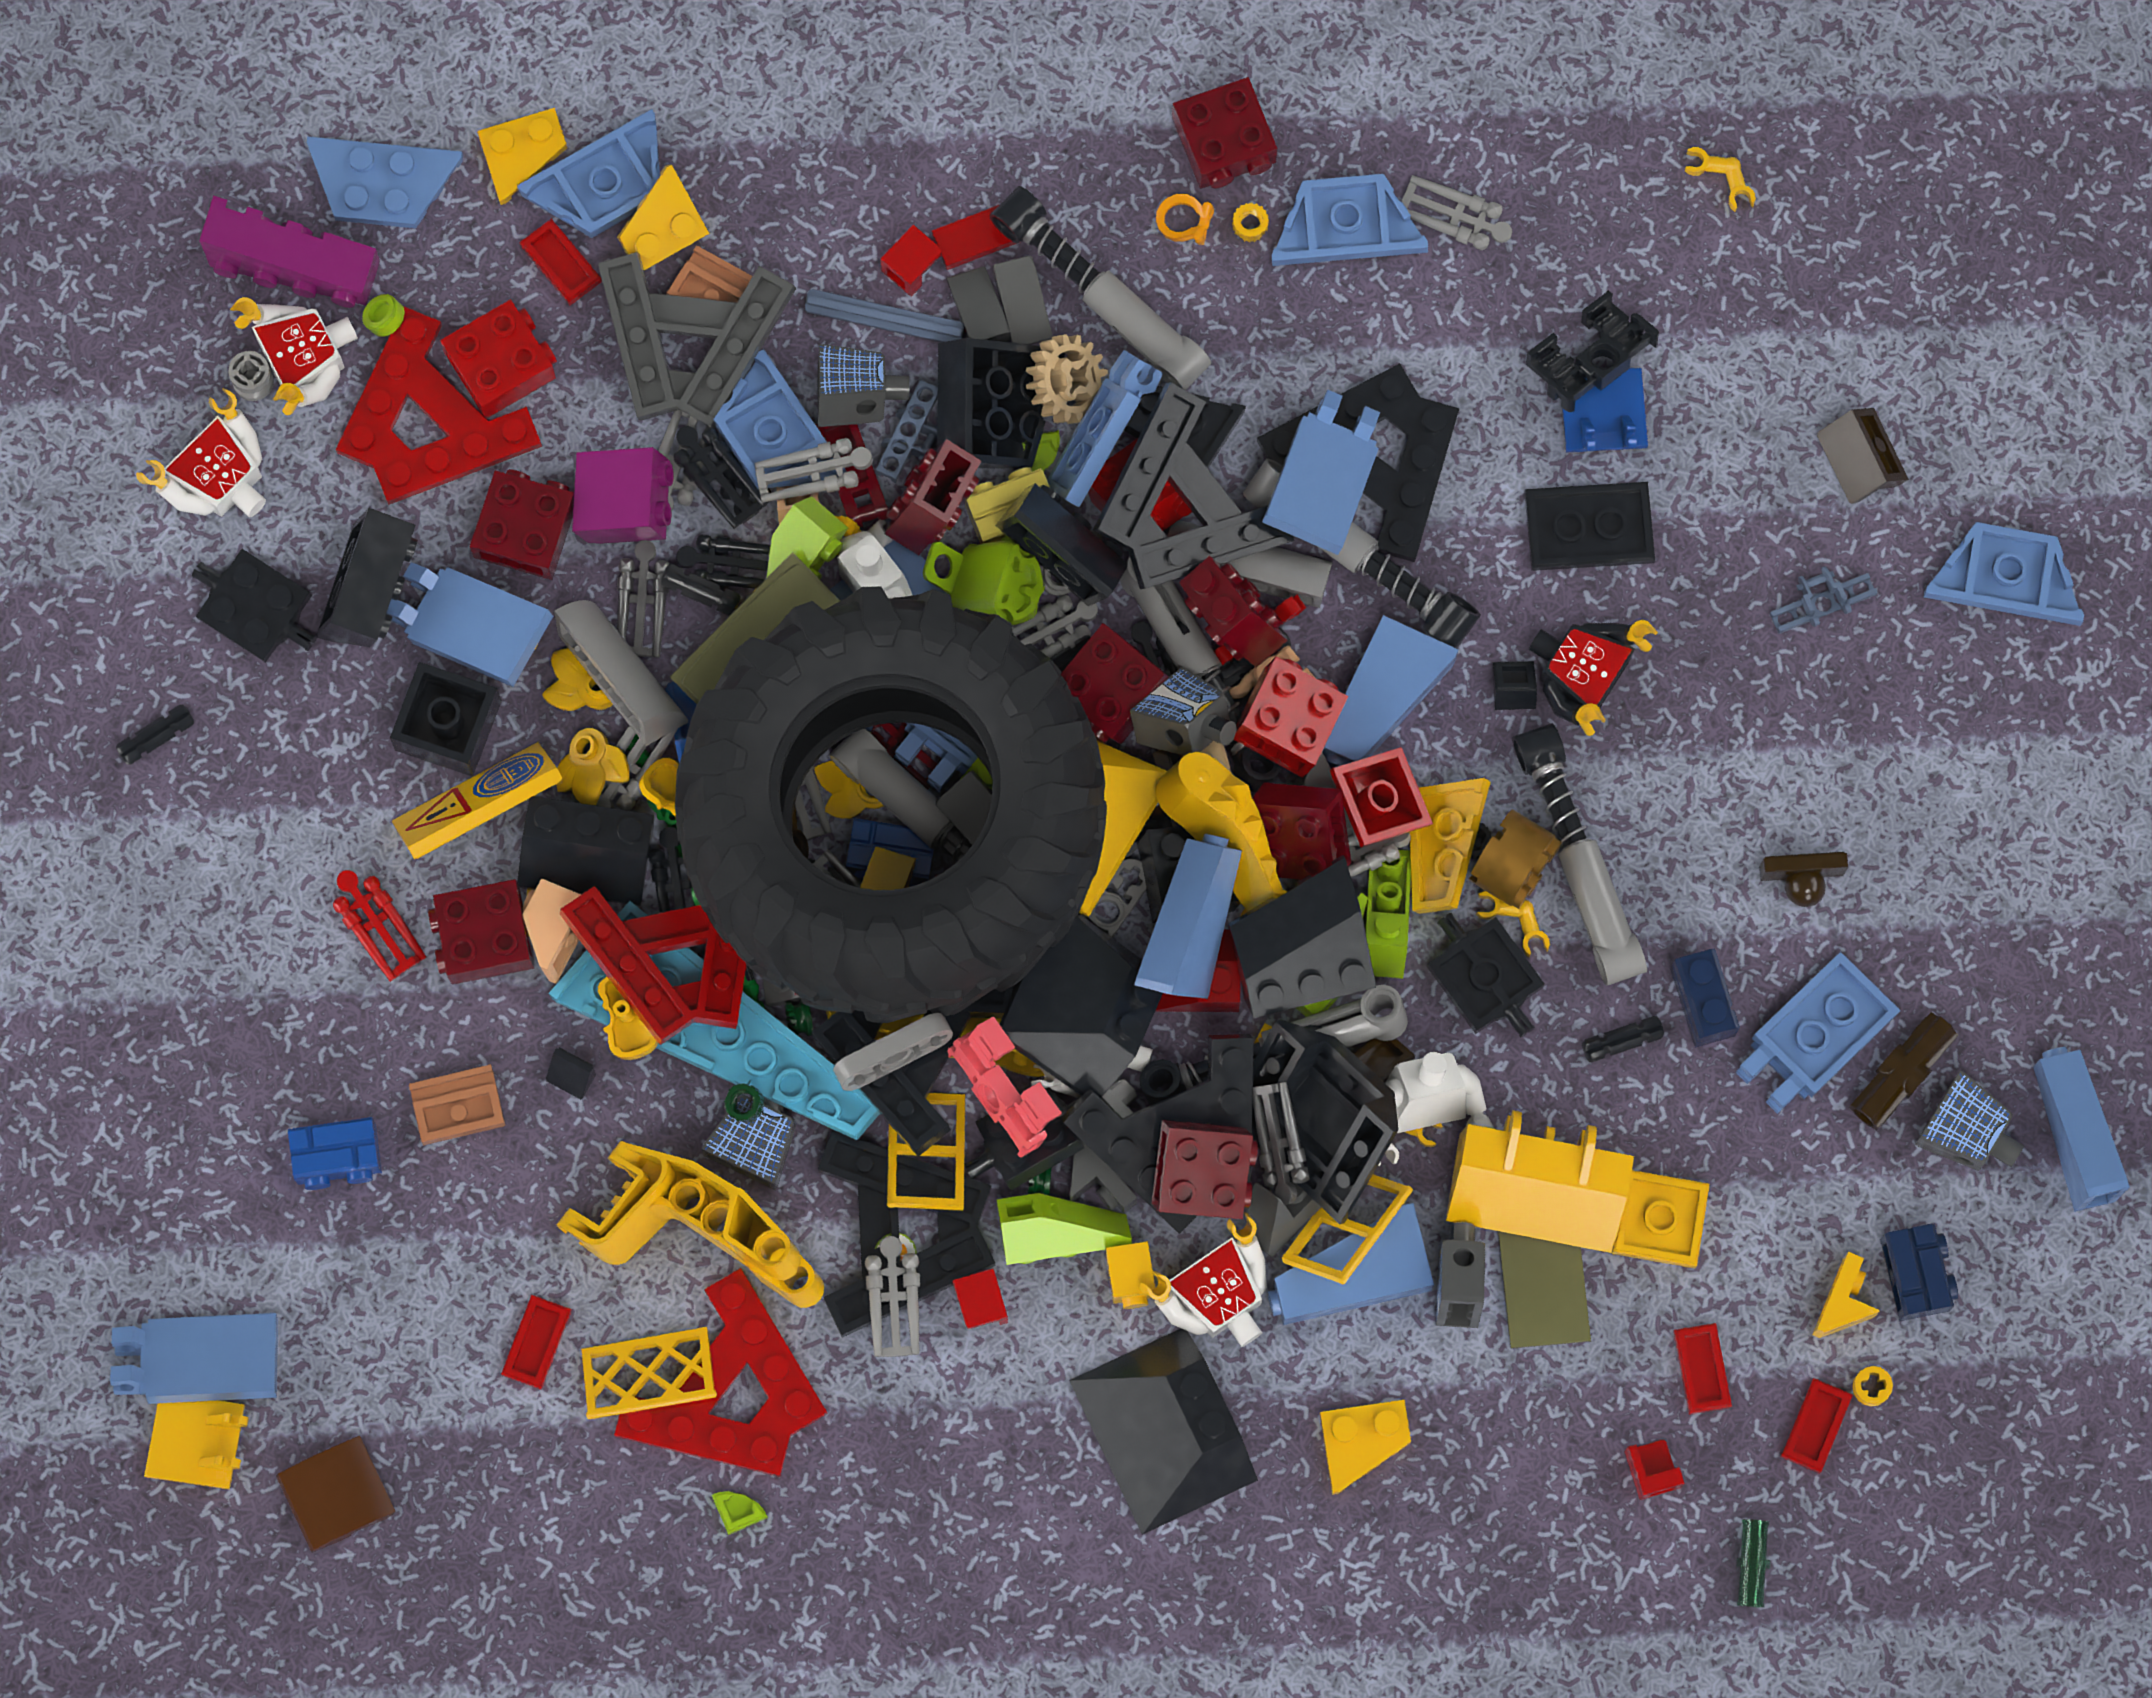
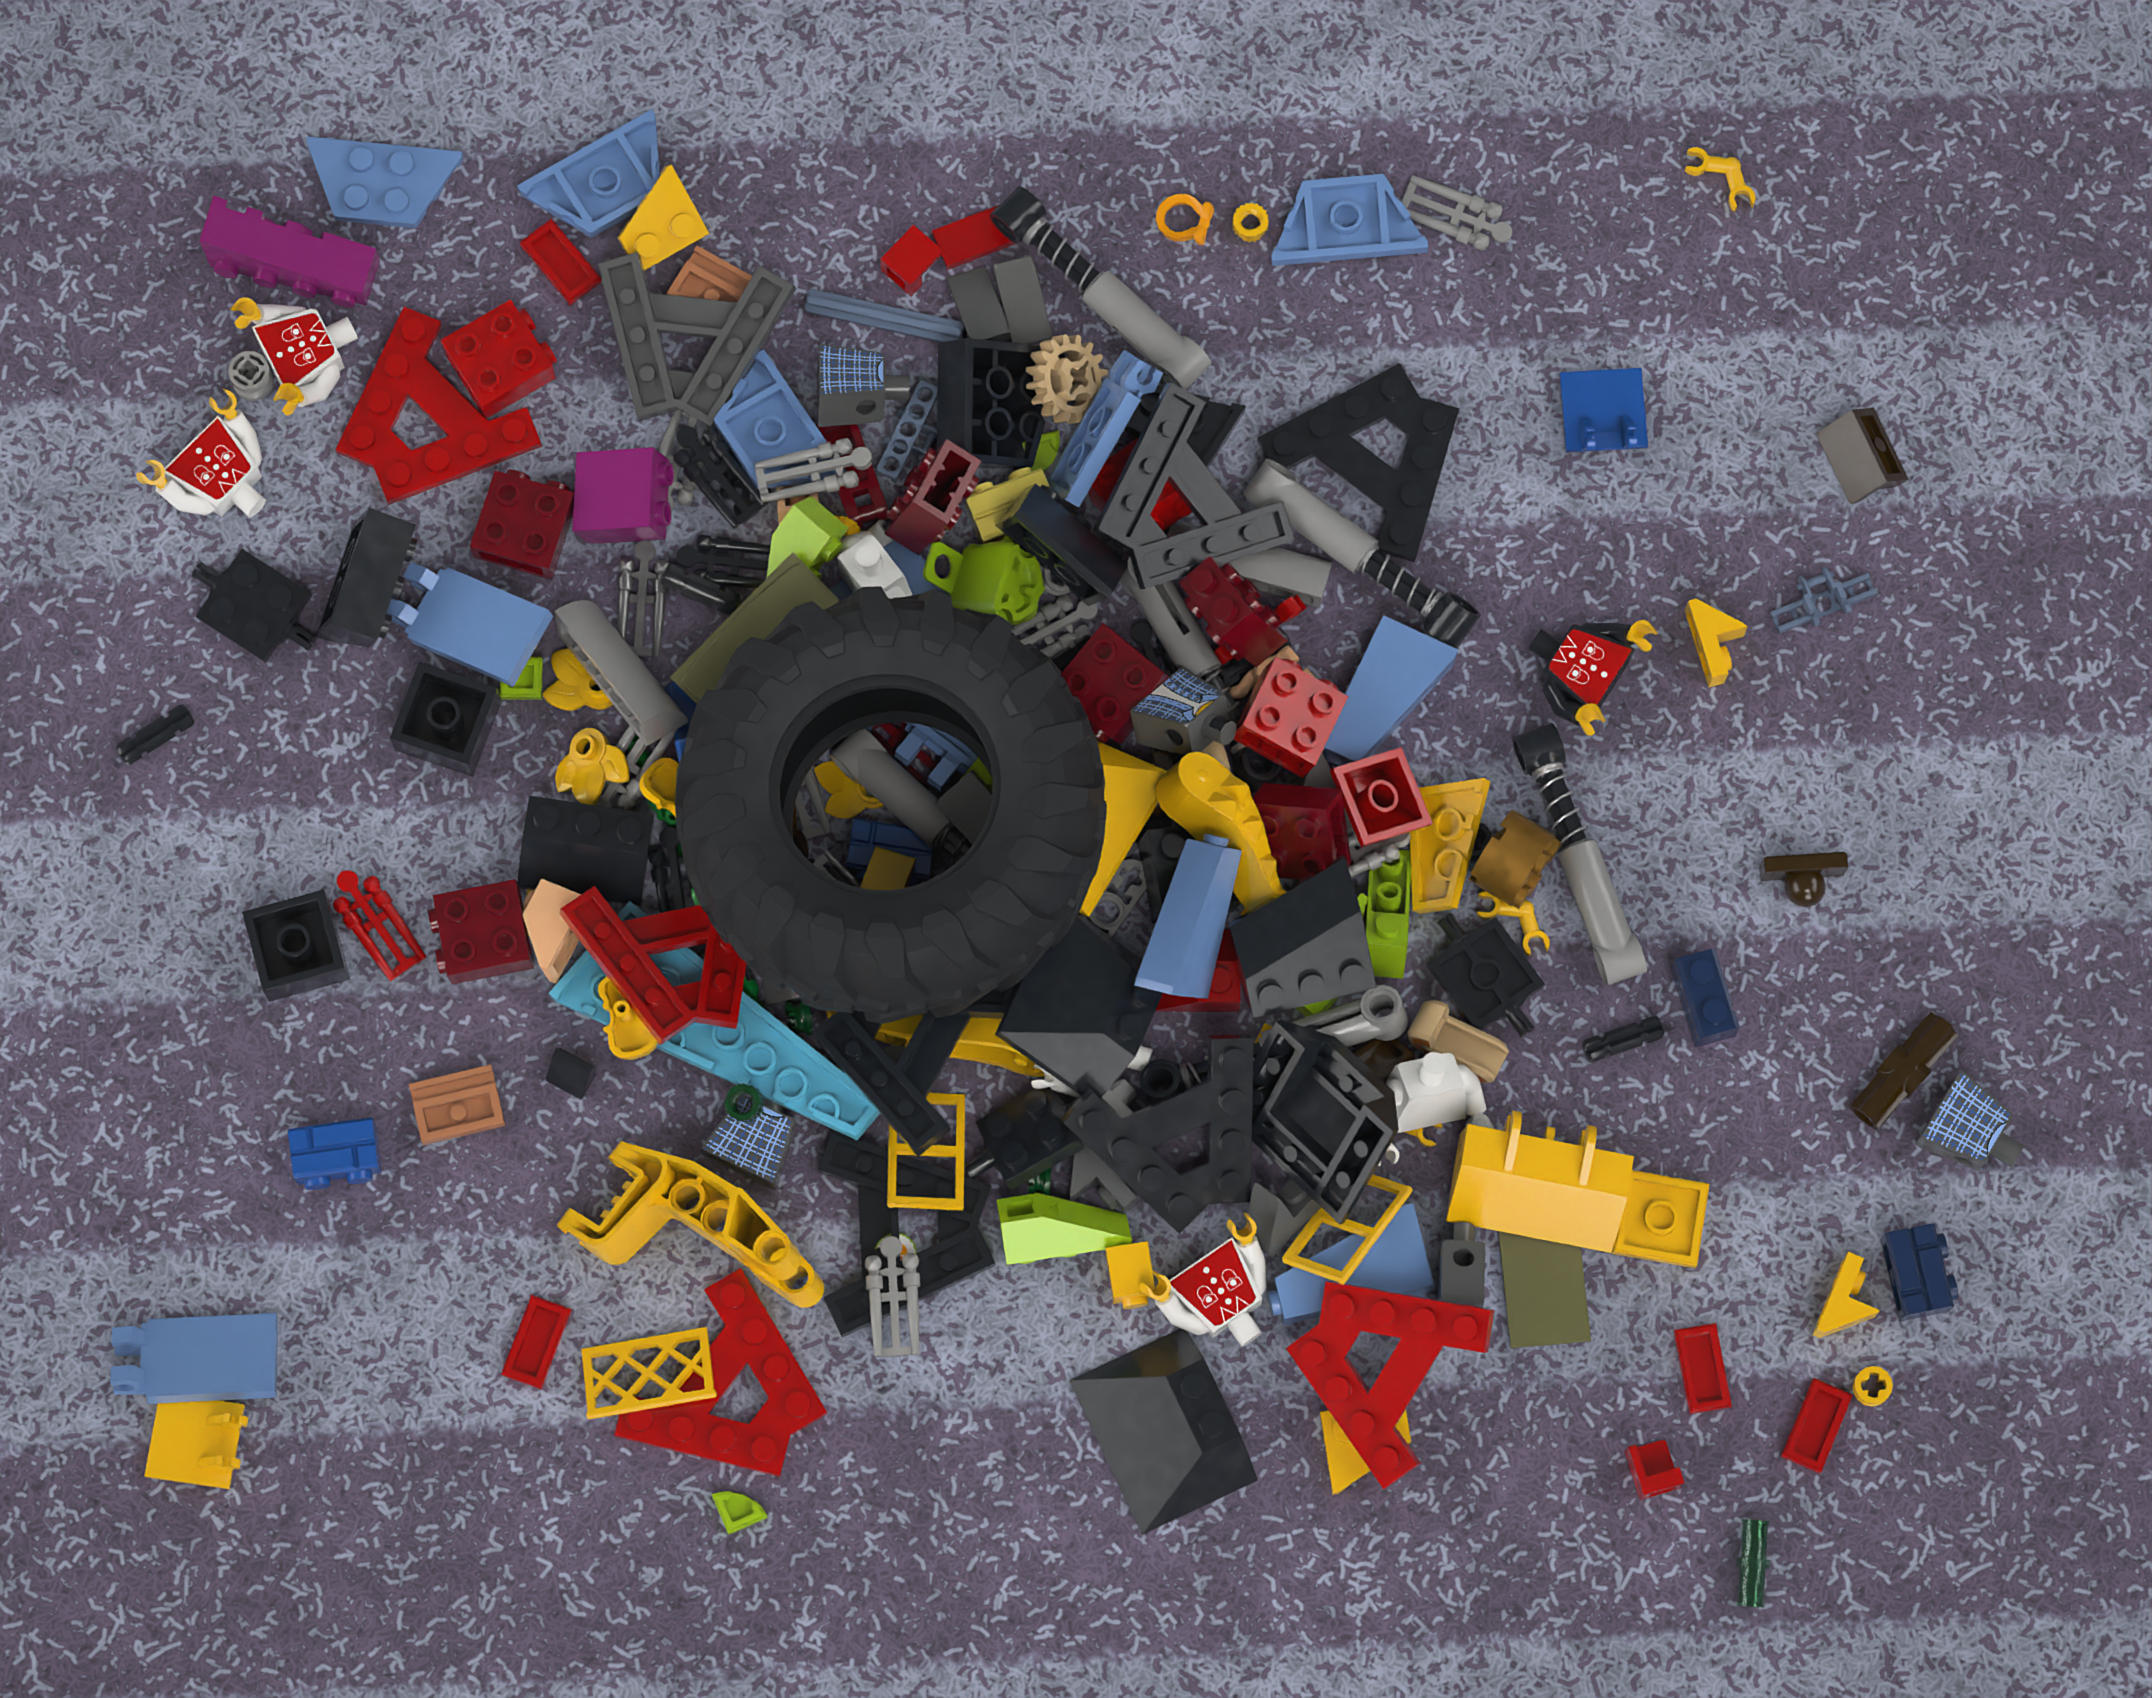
(296, 945): none -> black brick
(335, 1494): reddish brown slope -> none
(383, 315): lime tile -> none
(477, 800): yellow tile -> none
(521, 149): yellow wing -> none
(528, 684): none -> lime tile
(893, 1051): light grey beam -> none
(980, 1299): red panel -> none
(996, 1092): coral piece -> none
(1203, 1169): dark red brick -> none
(1224, 134): dark red brick -> none
(1272, 1144): flat silver piece -> none
(1323, 476): medium blue tile -> none
(1372, 1415): none -> red plate
(1440, 1033): none -> tan animal
(1514, 685): black slope -> none
(1589, 526): black tile -> none
(1617, 341): black piece -> none
(1708, 630): none -> yellow slope
(1818, 1031): medium blue tile -> none
(2009, 574): medium blue wing -> none
(2080, 1130): medium blue slope -> none

